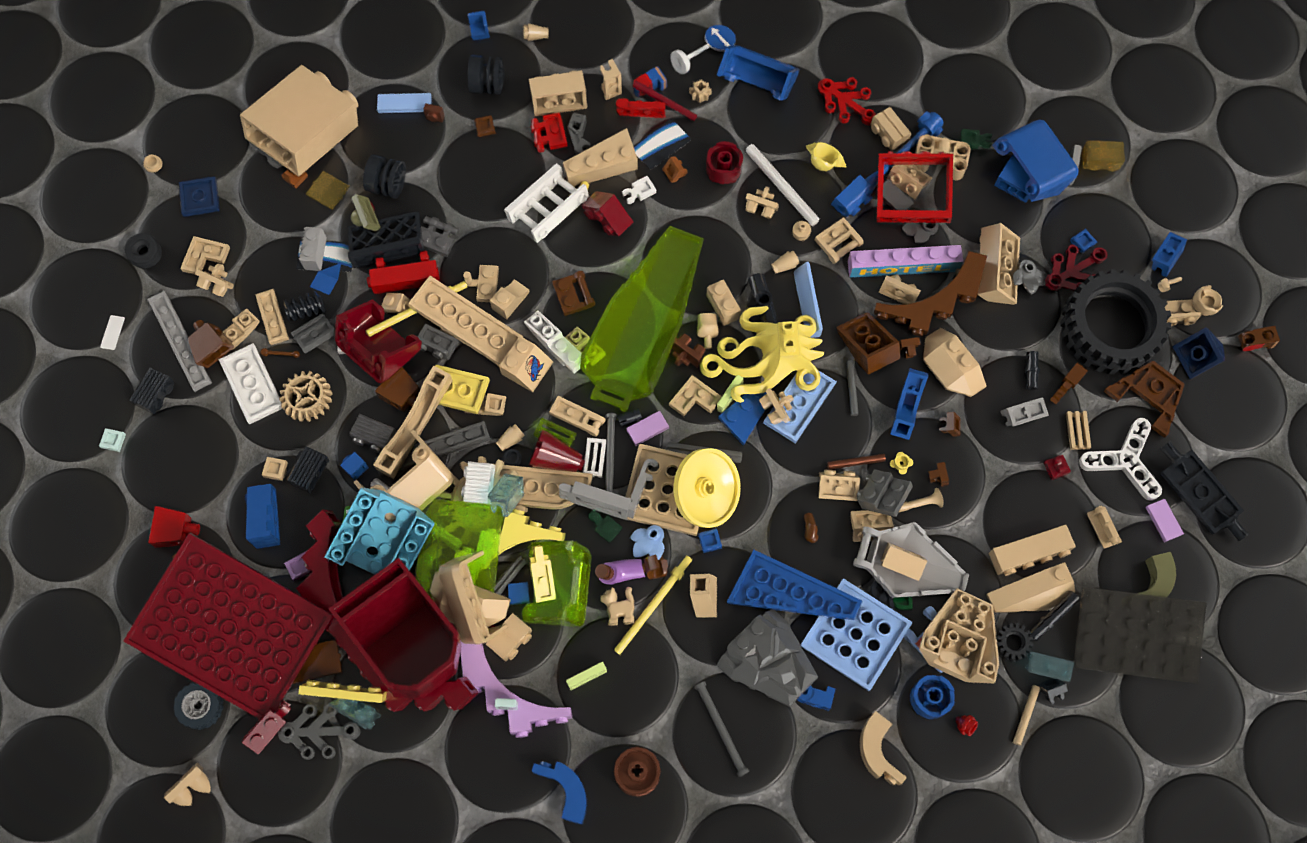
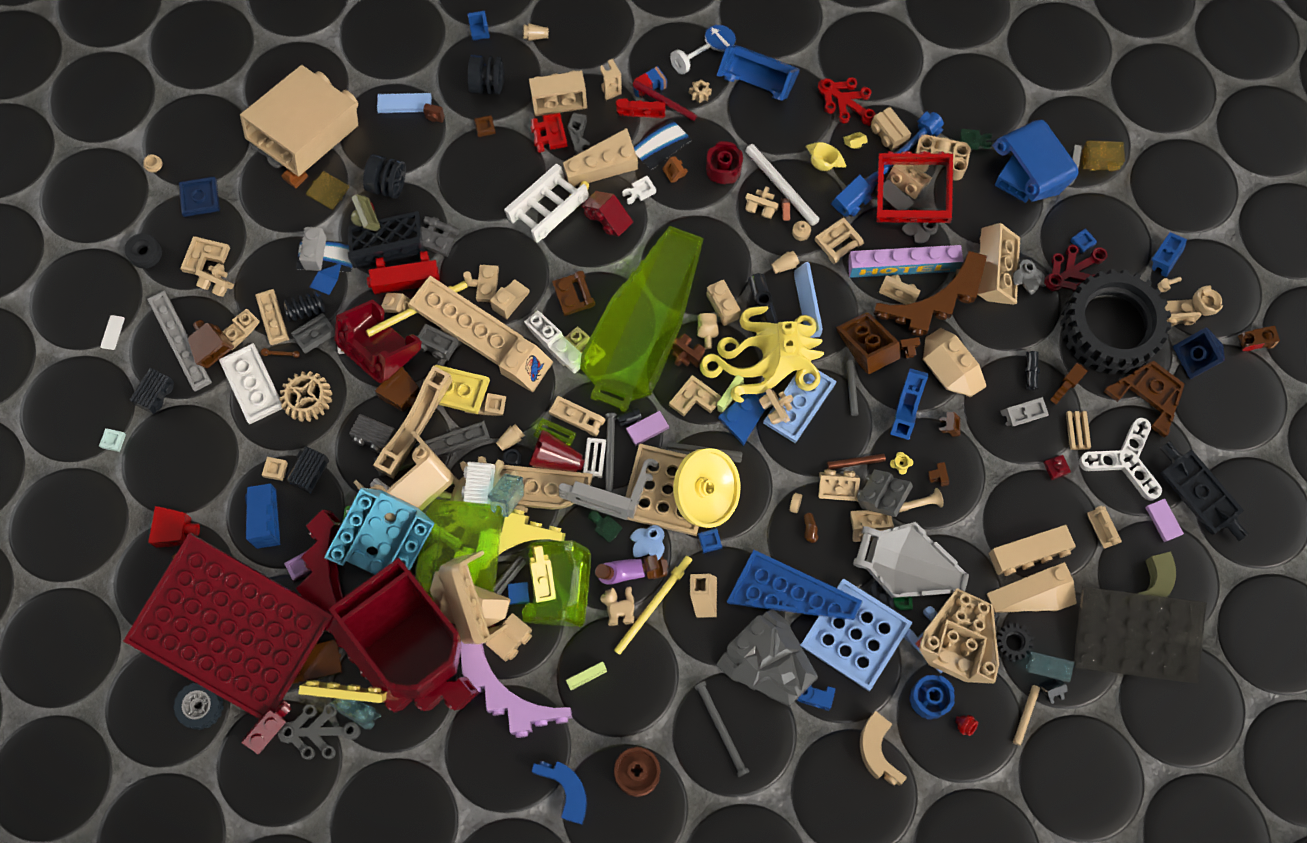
(193, 778): tan tile -> none
(354, 466): blue plate -> none
(506, 704): light aqua tile -> none
(785, 205): none -> tile
(795, 503): none -> tan tile
(855, 140): none -> light yellow plate
(903, 561): tan hinge -> none
(1047, 623): black pin -> none

